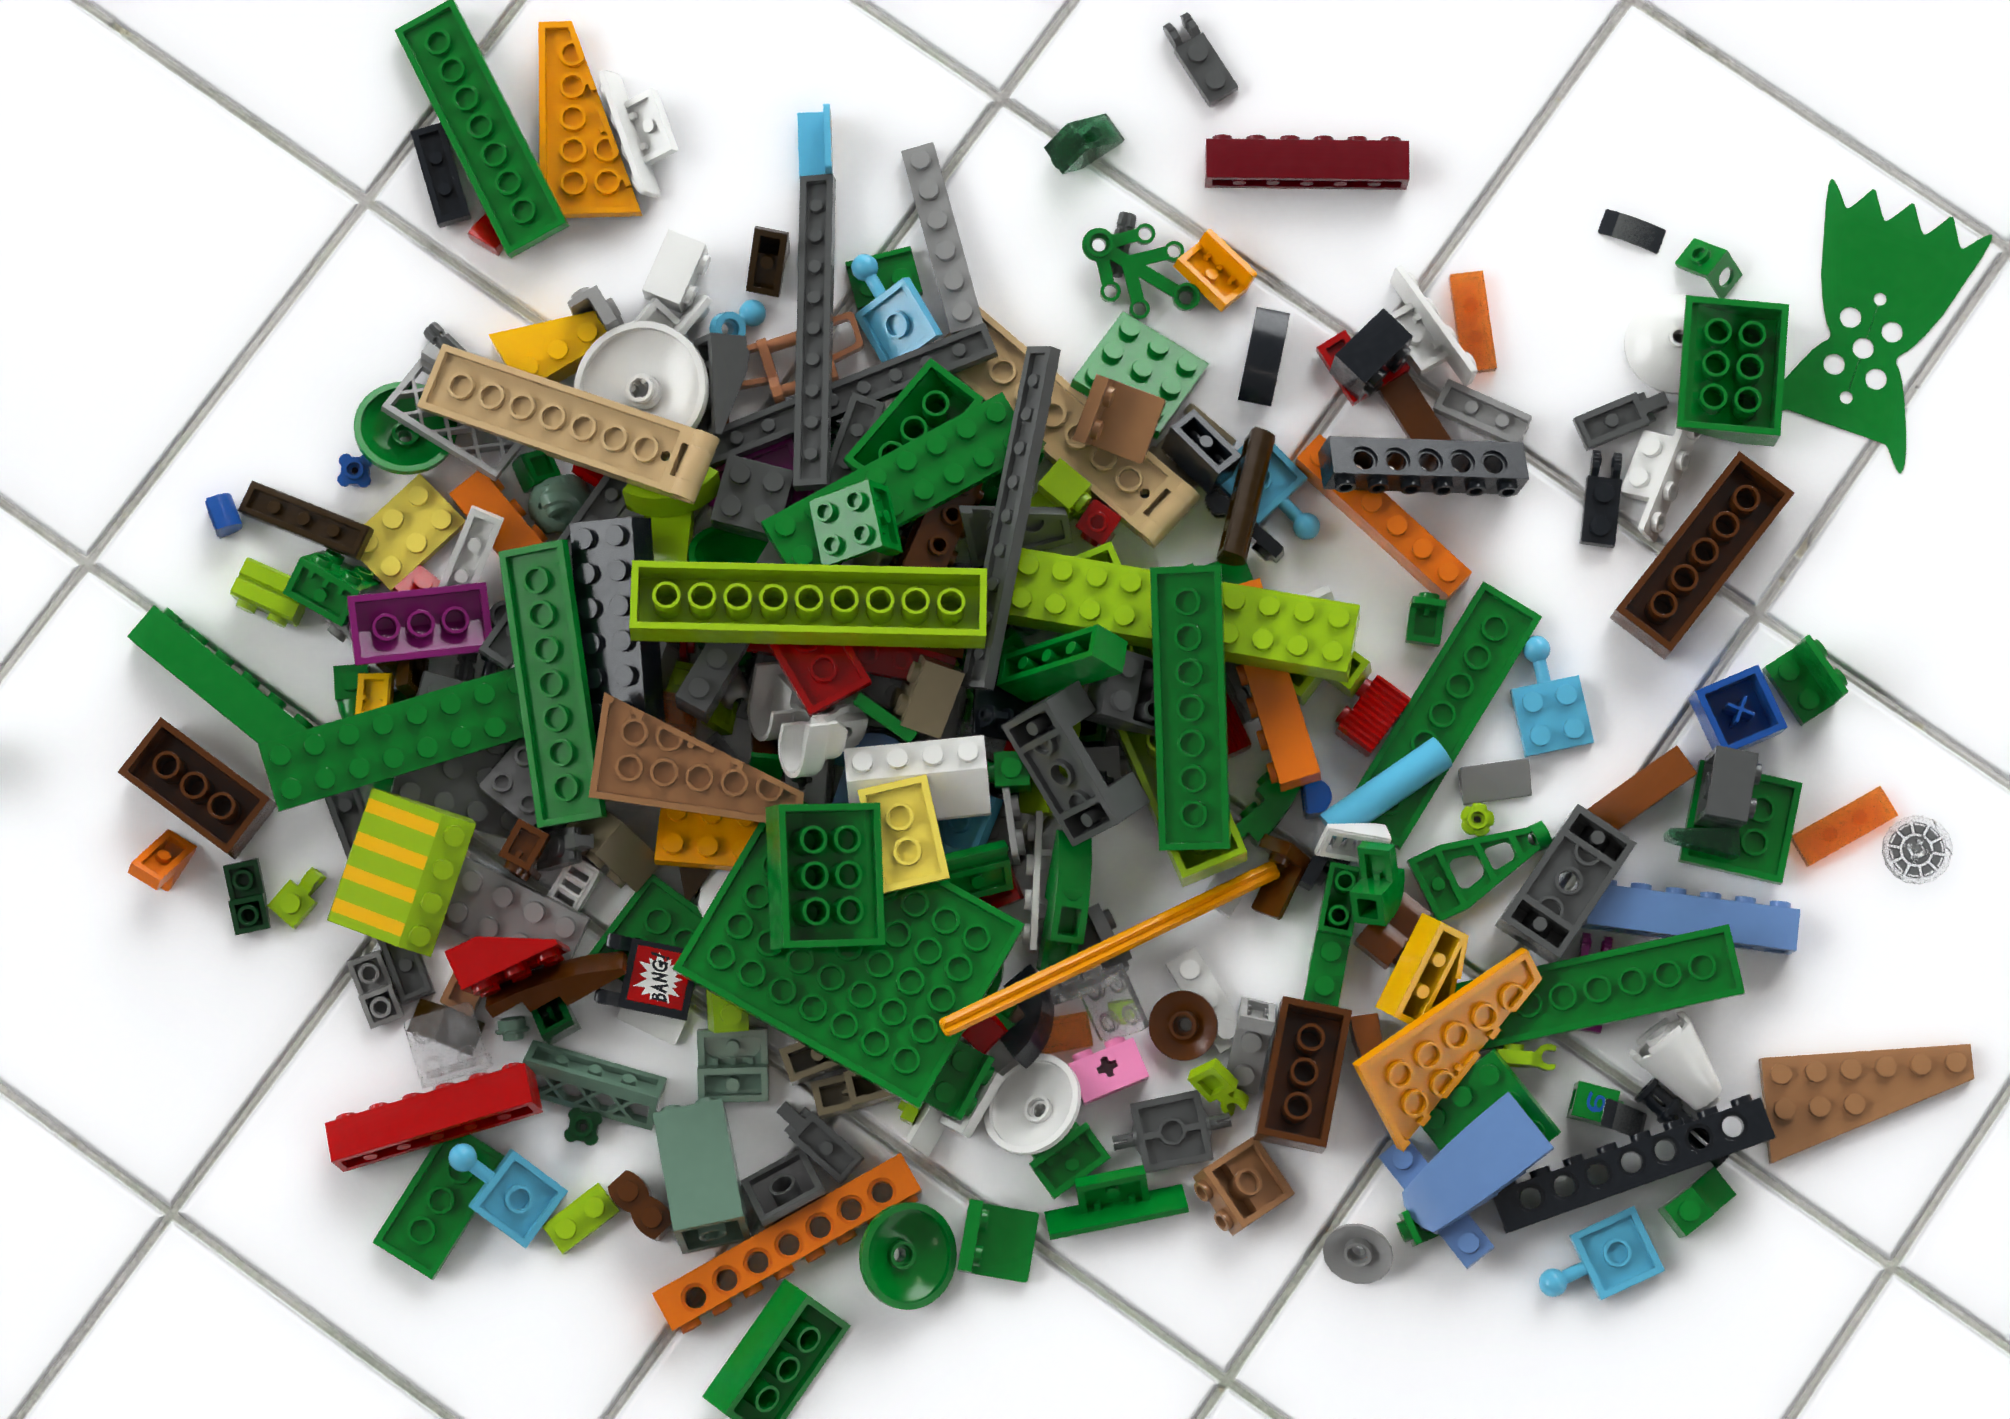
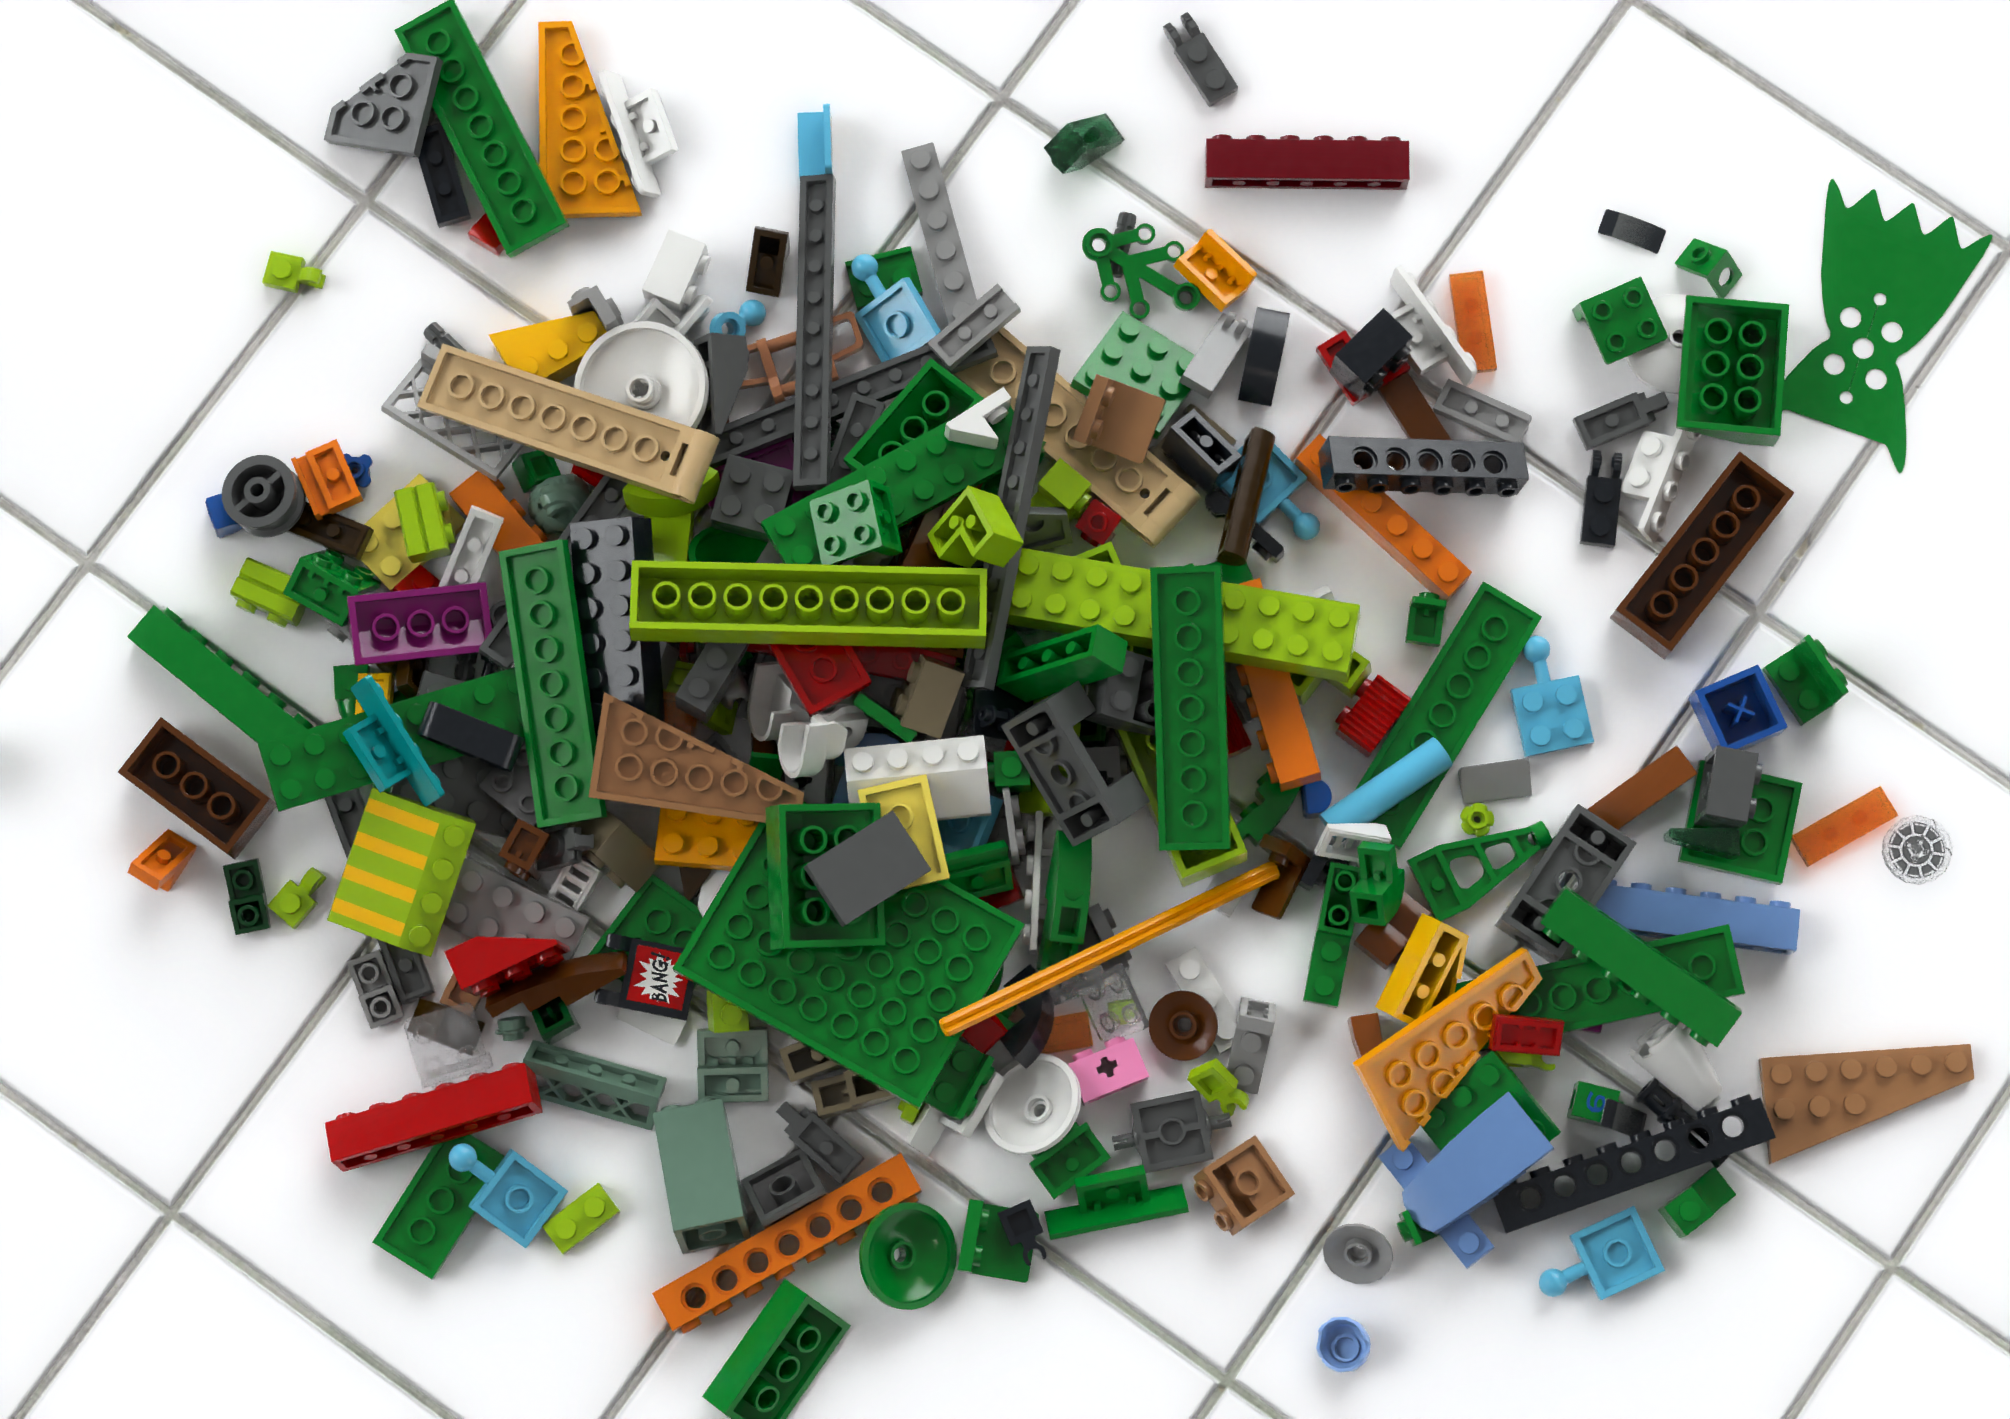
(263, 496): none -> dark grey wheel
(289, 271): none -> lime plate
(327, 479): none -> orange plate
(380, 435): green dish -> none
(386, 746): none -> teal bracket
(389, 109): none -> plate
(424, 523): none -> lime brick
(470, 736): none -> black beam
(588, 1135): dark green plate -> none
(636, 1198): reddish brown brick -> none
(867, 868): none -> dark grey tile
(973, 426): none -> white slope
(974, 327): none -> light grey hinge
(976, 529): none -> lime brick
(1021, 1227): none -> black plate
(1216, 354): none -> hinge
(1302, 1075): reddish brown brick -> none
(1343, 1344): none -> light blue hair
(1526, 1034): none -> red plate
(1622, 320): none -> green bracket
(1641, 967): none -> green brick

